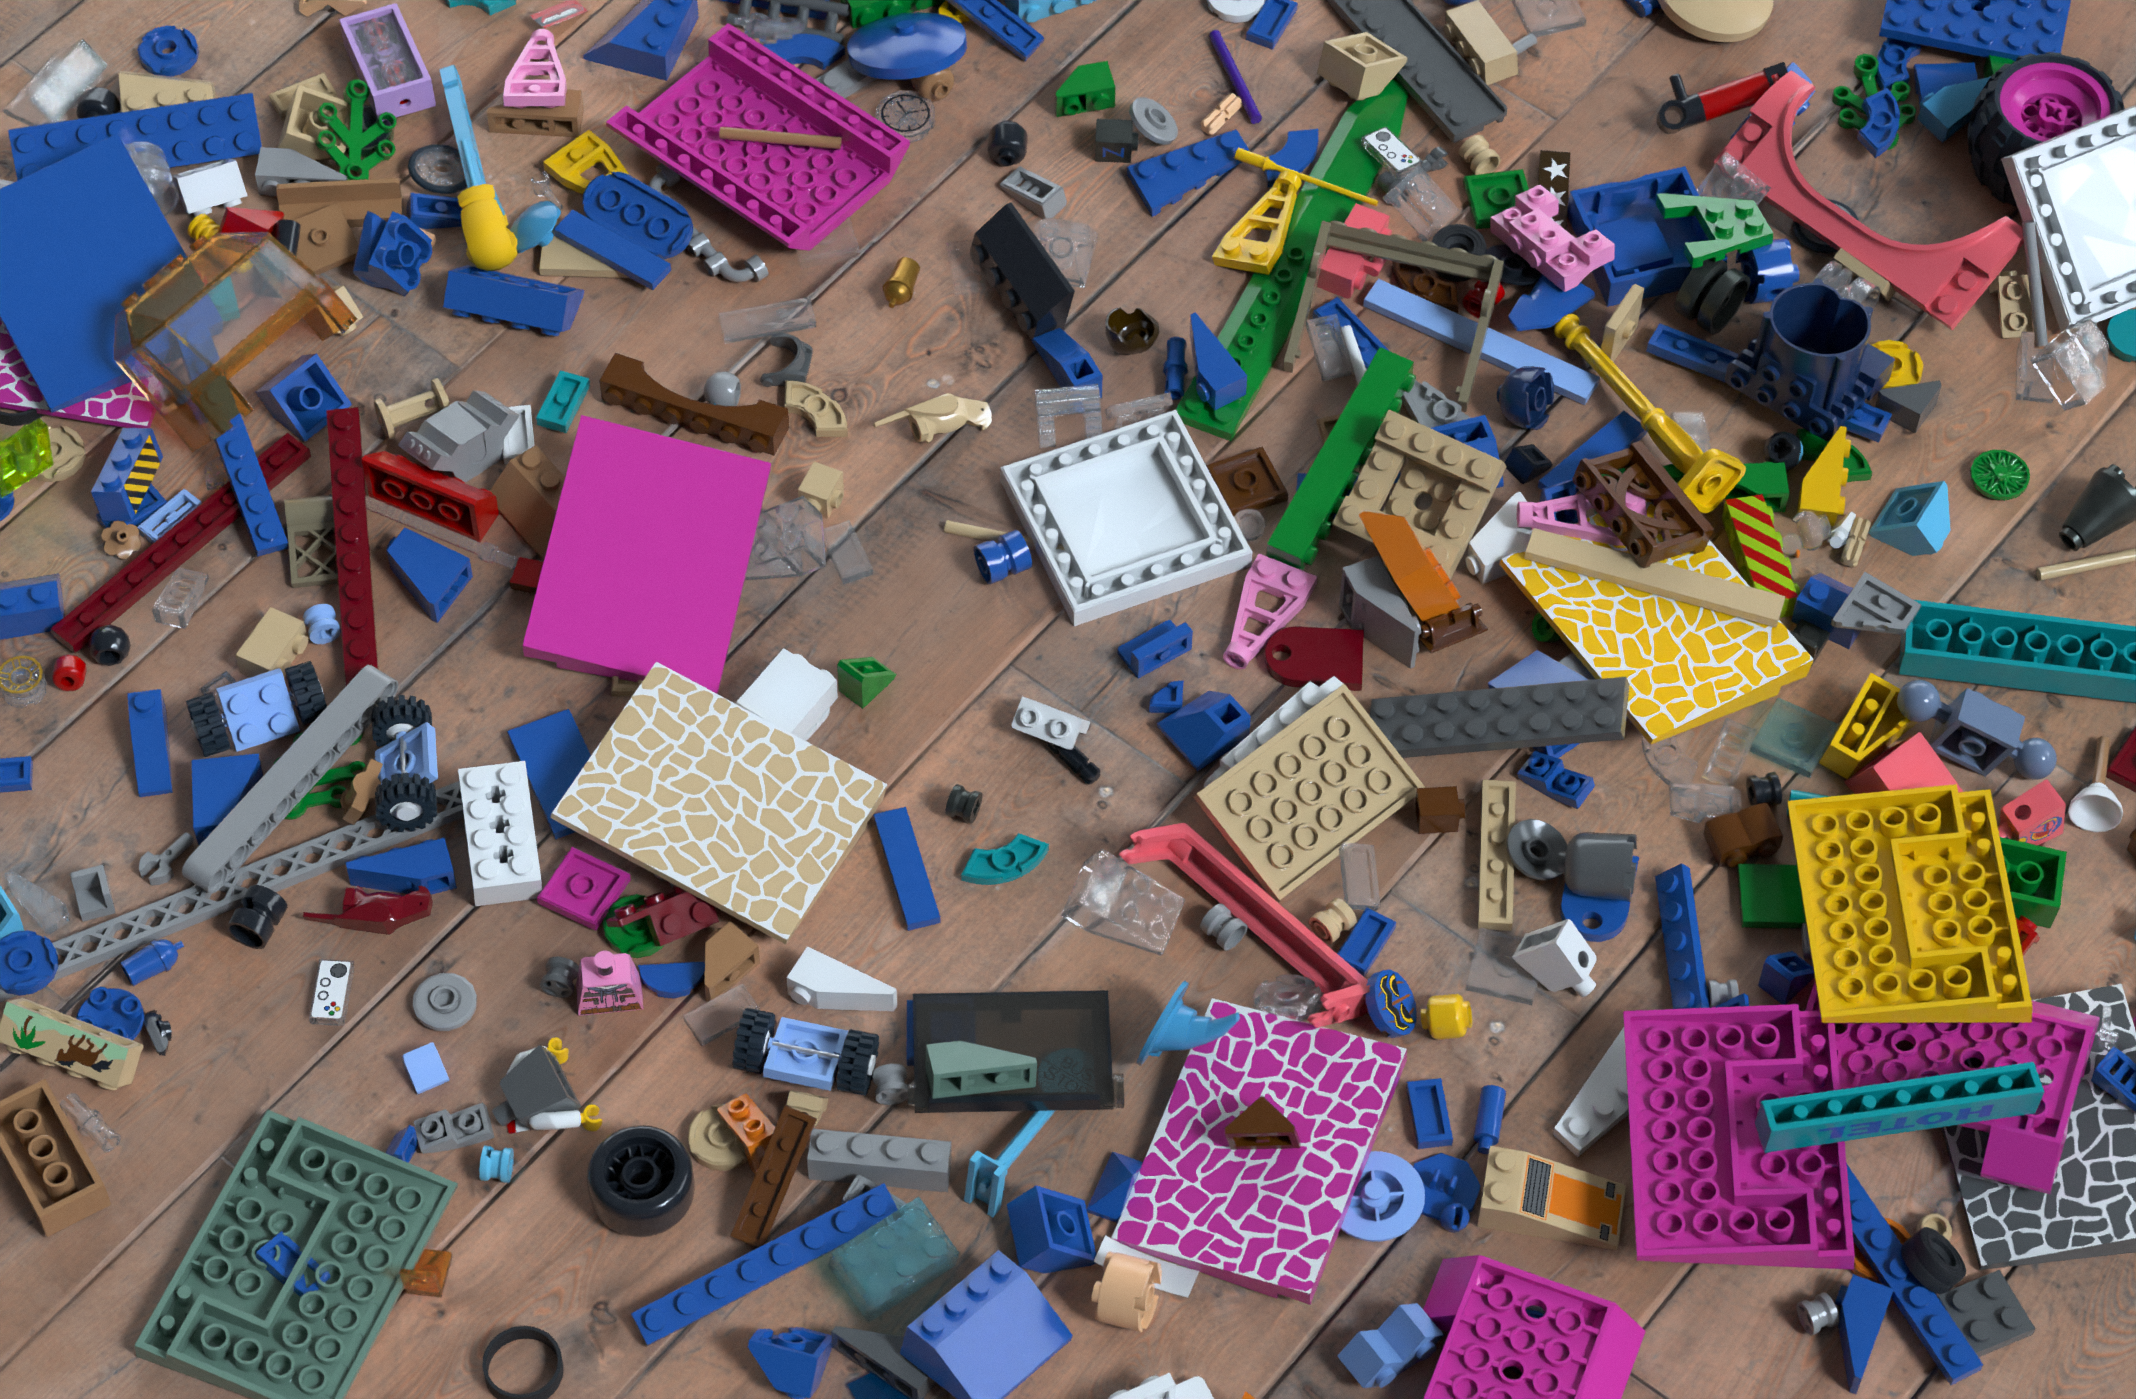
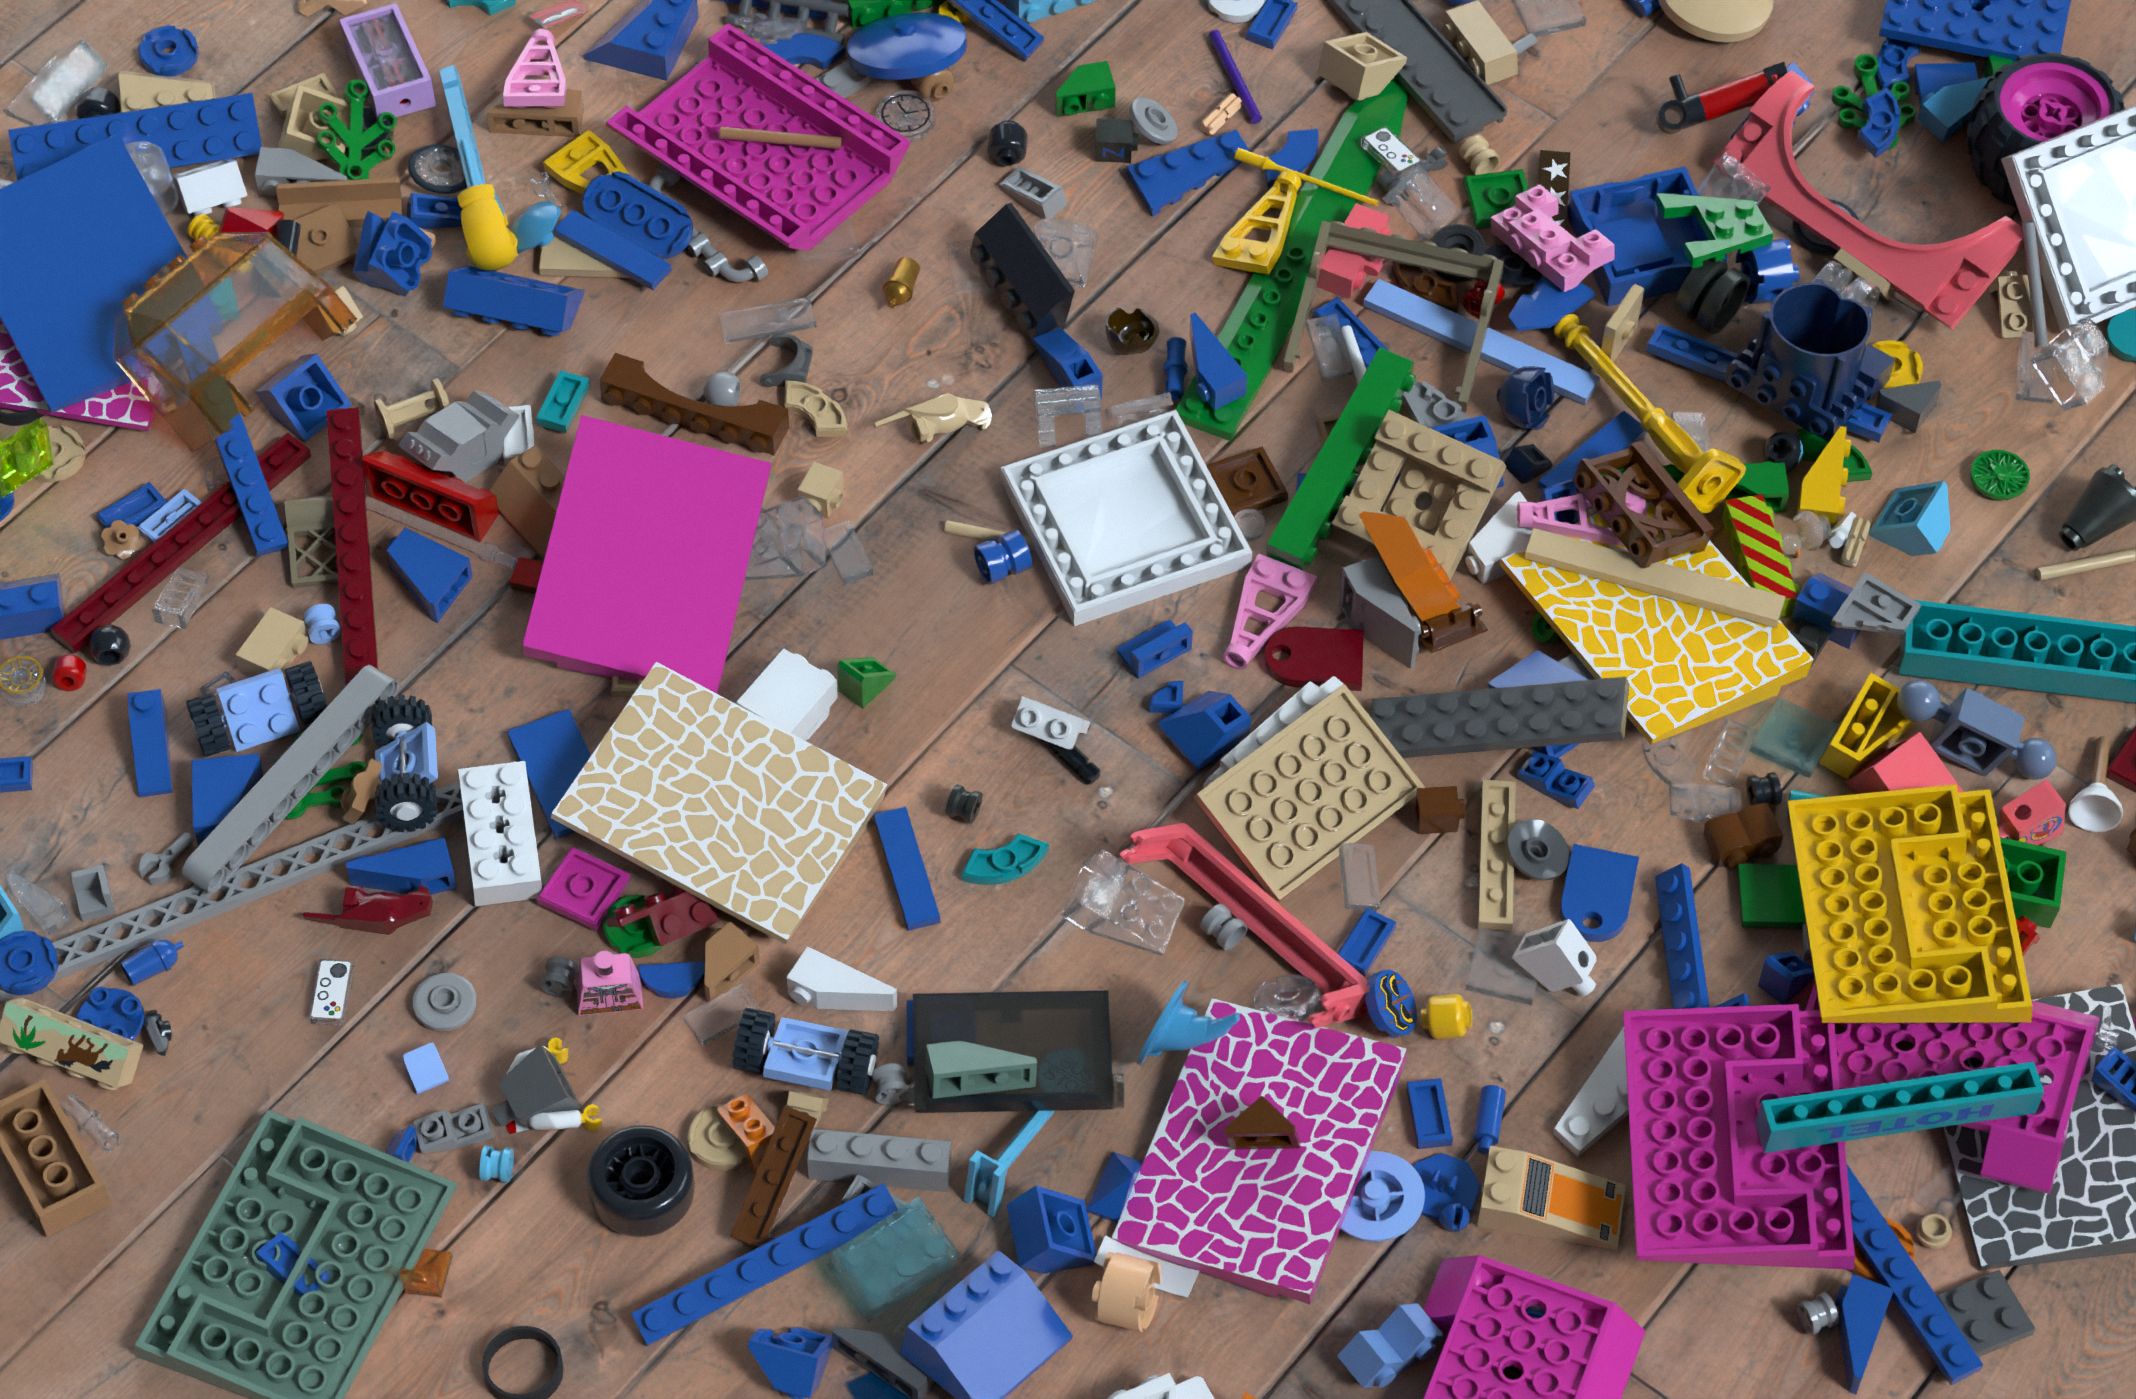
(127, 474): blue brick -> none
(255, 919): black wheel -> none
(1333, 920): tan wheel -> none
(1600, 865): dark grey cylinder -> none
(1721, 992): light grey wheel -> none
(1933, 1260): black tyre -> none

